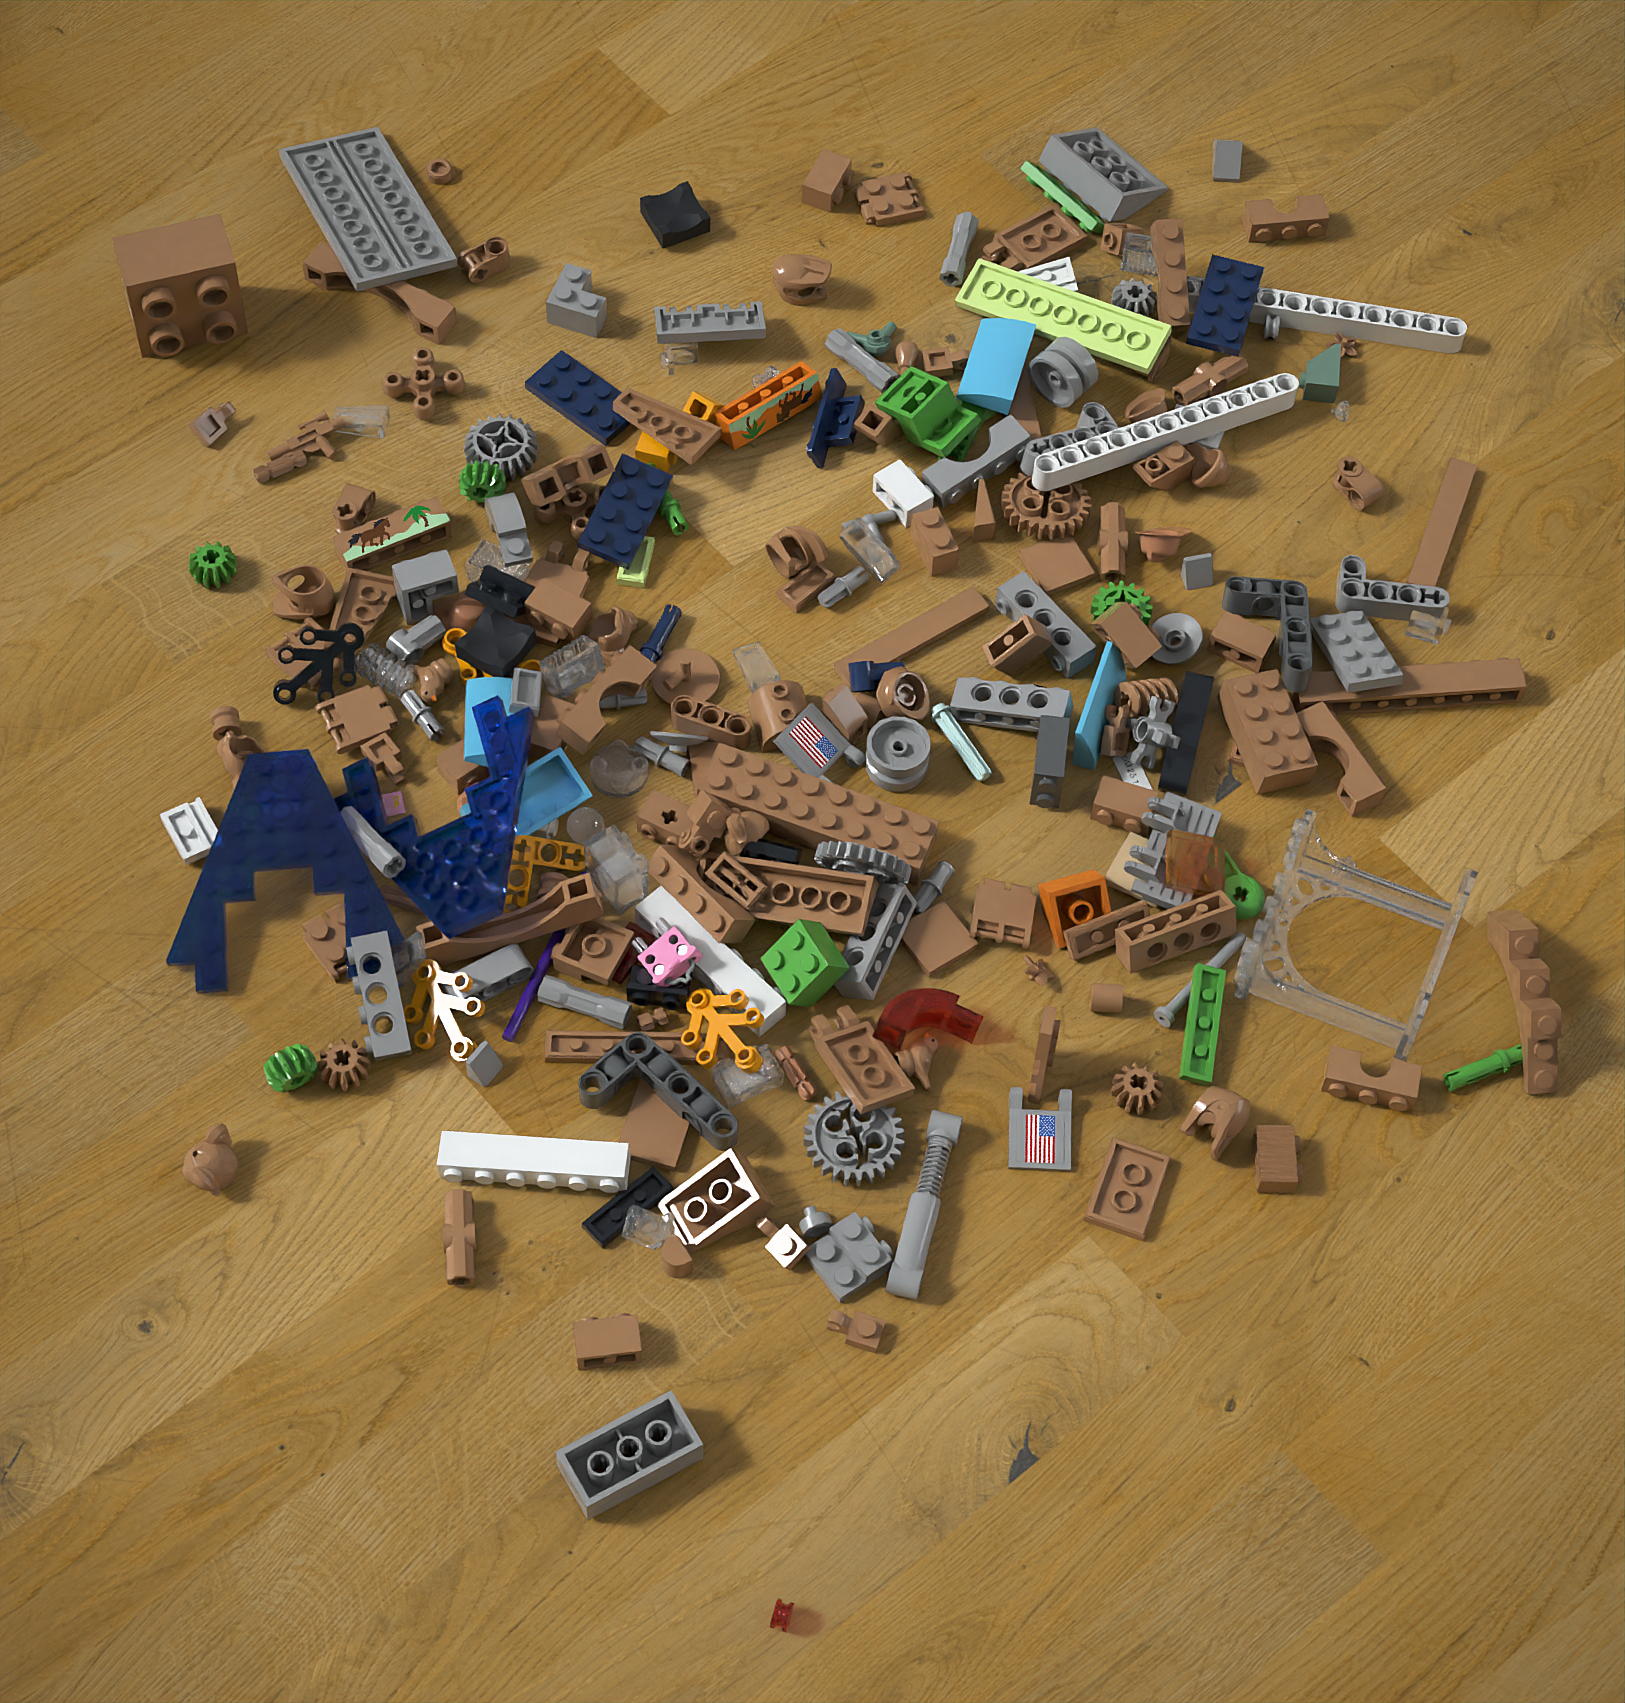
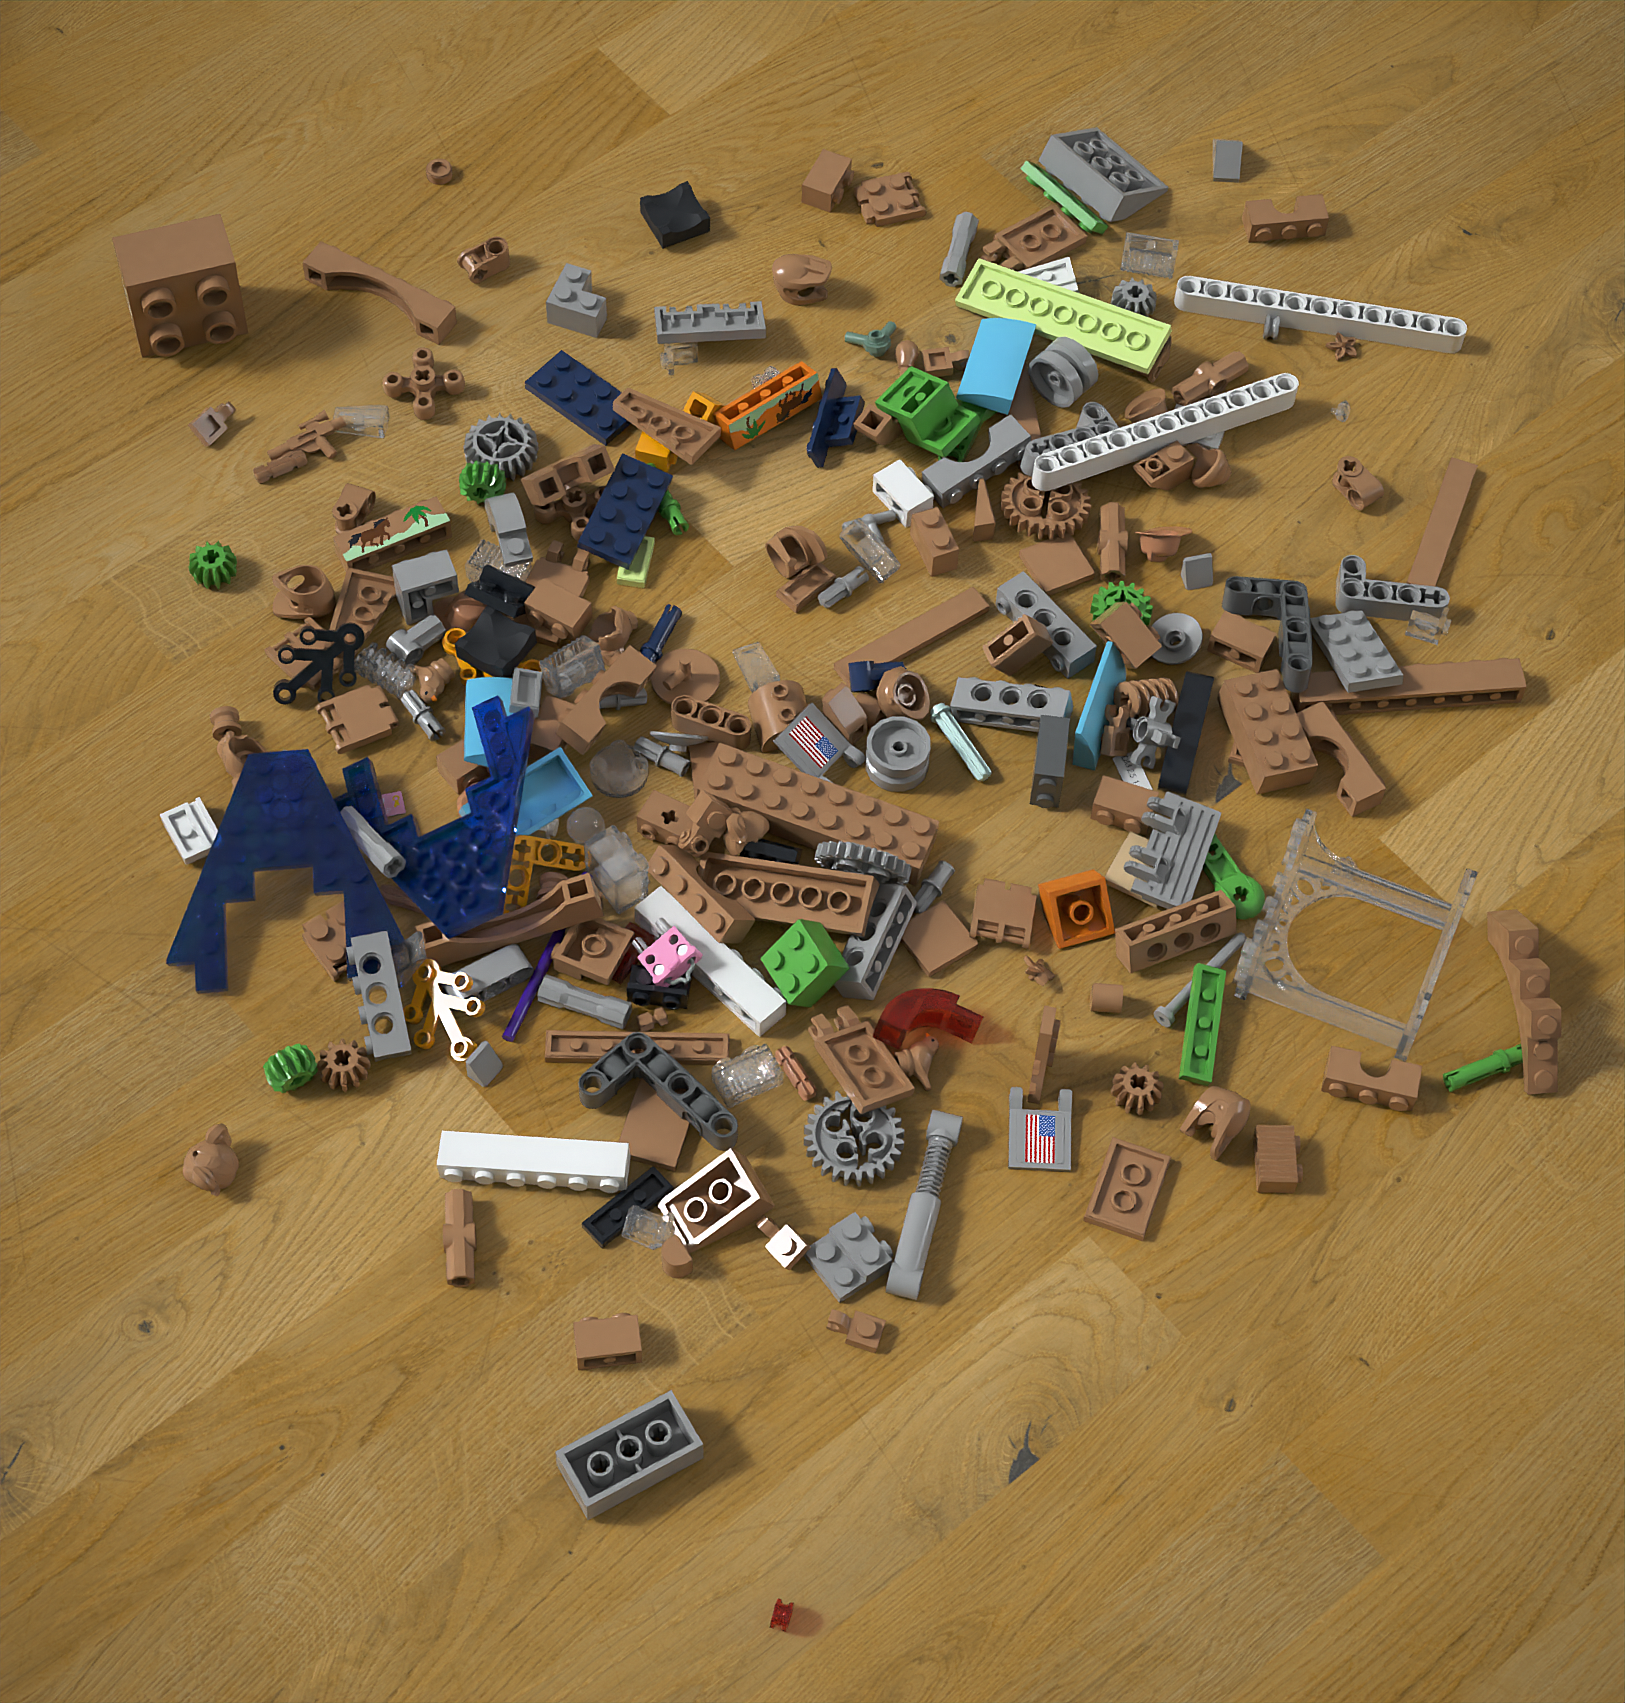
(367, 208): light grey plate -> none
(384, 754): medium nougat plate -> none
(702, 1005): light orange plant -> none
(754, 896): medium nougat tile -> none
(815, 1223): light grey tile -> none
(847, 349): light grey axle -> none
(1100, 932): medium nougat tile -> none
(1115, 235): medium nougat bracket -> none
(1169, 253): medium nougat arch -> none
(1194, 862): clear orange plate -> none
(1225, 305): dark blue plate -> none
(1321, 376): sand green slope -> none

